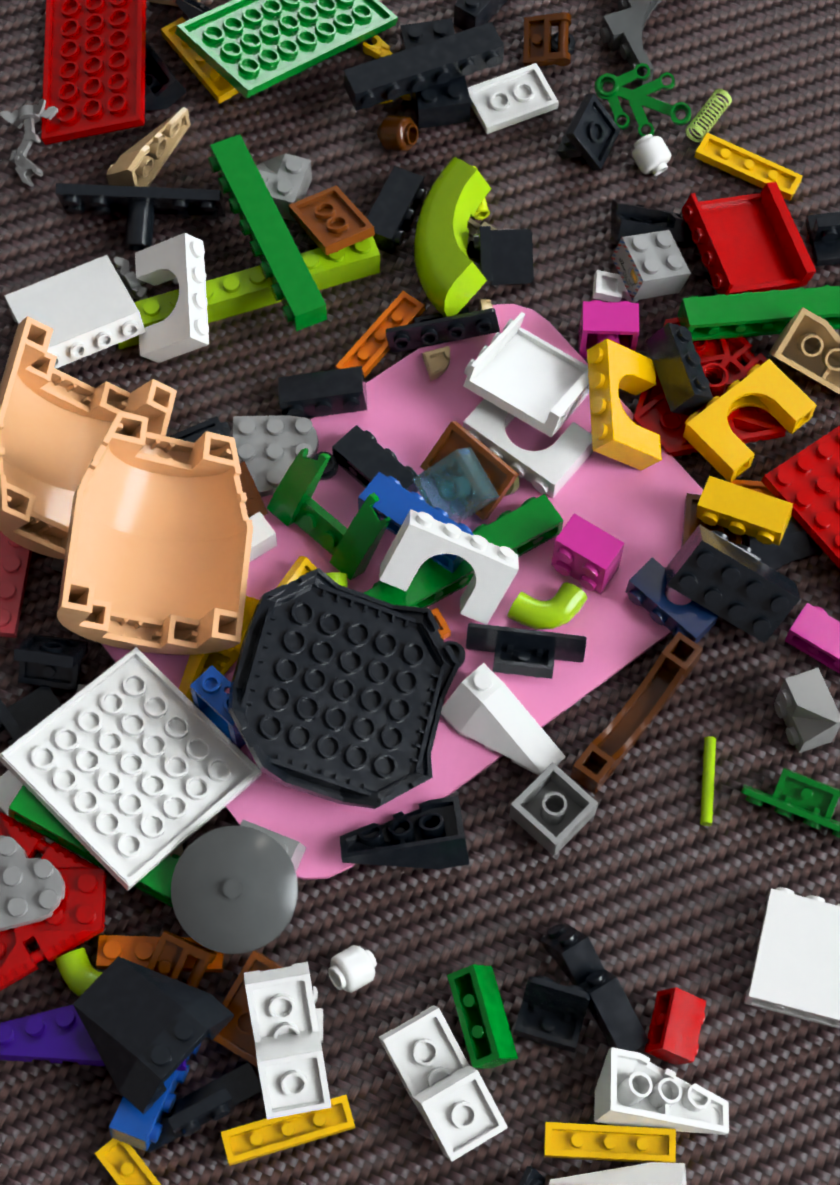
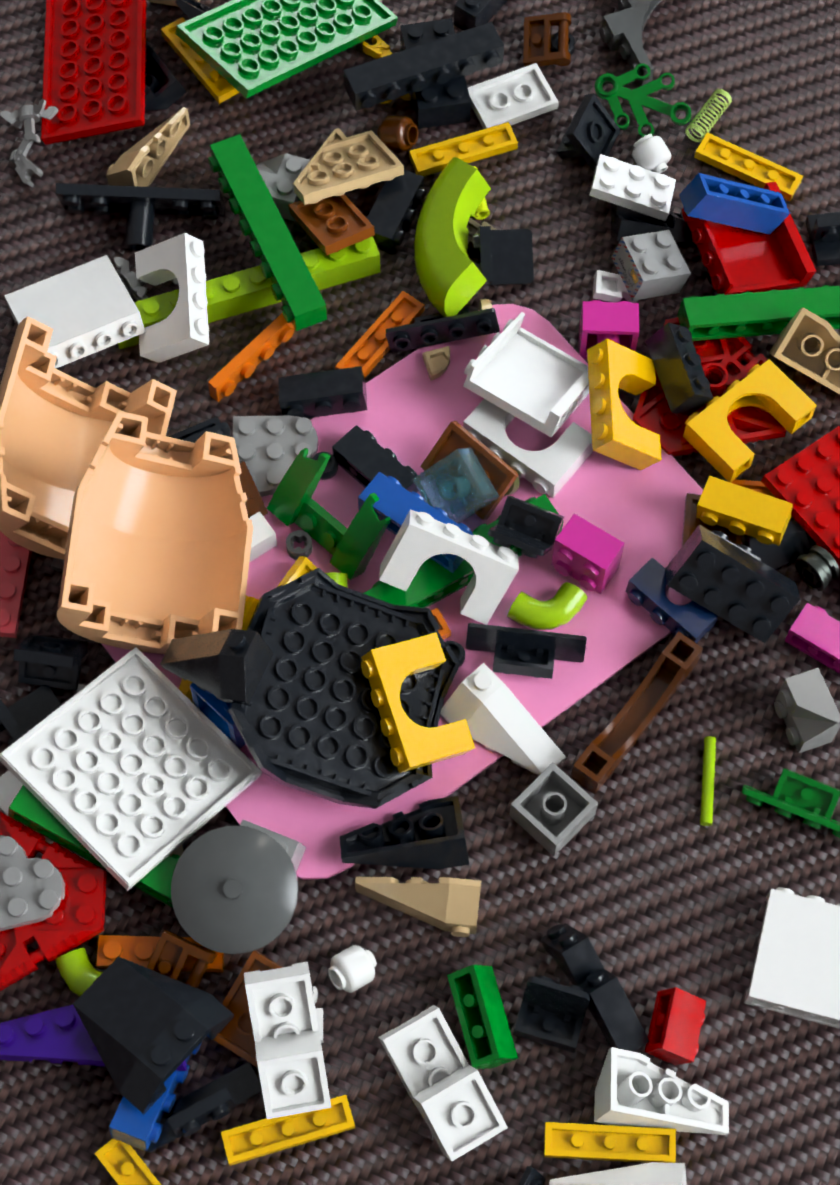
(221, 662): none -> black wedge
(250, 357): none -> orange plate
(299, 536): none -> dark grey bush
(346, 165): none -> tan wing
(410, 743): none -> yellow arch
(446, 905): none -> tan wedge
(467, 147): none -> yellow plate
(526, 527): none -> black bracket
(632, 187): none -> white plate
(734, 204): none -> blue brick
(817, 568): none -> pearl dark grey wheel

